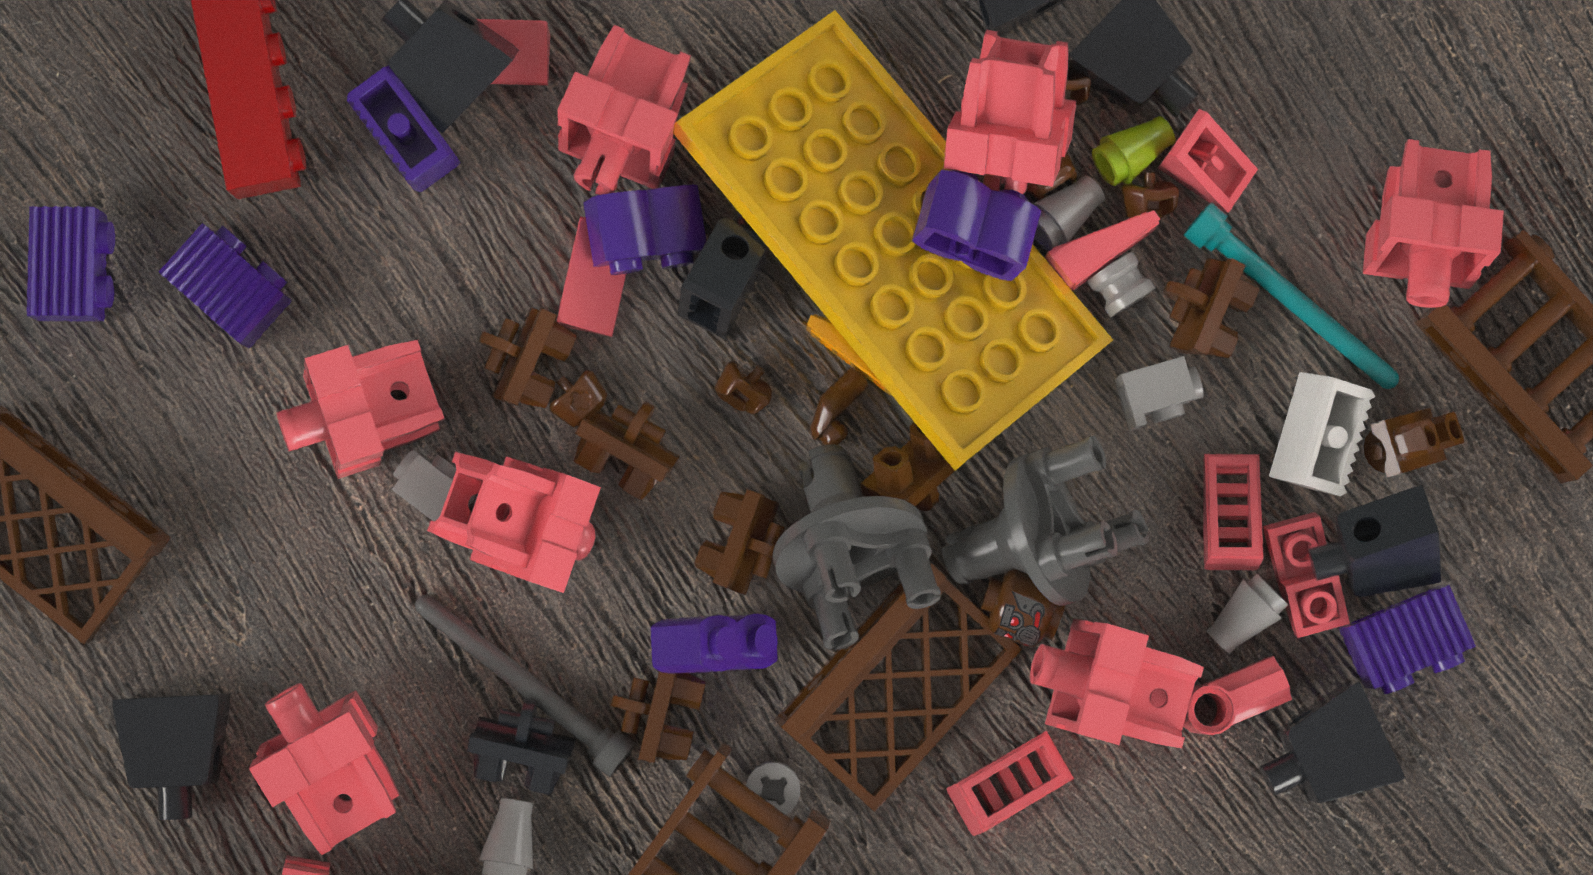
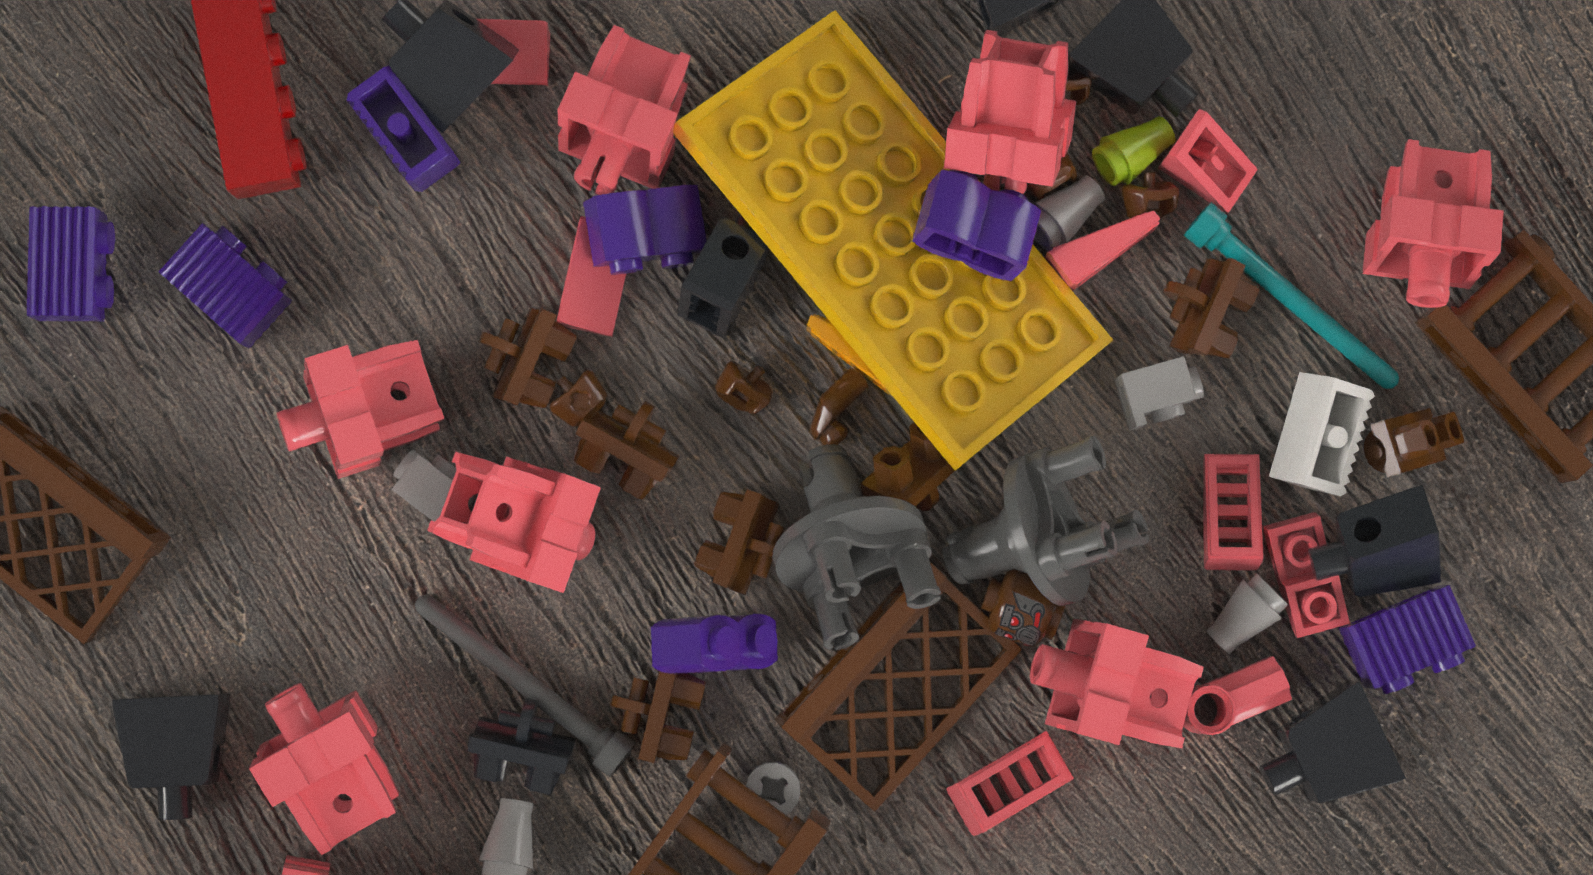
(1121, 284): light grey wheel -> none

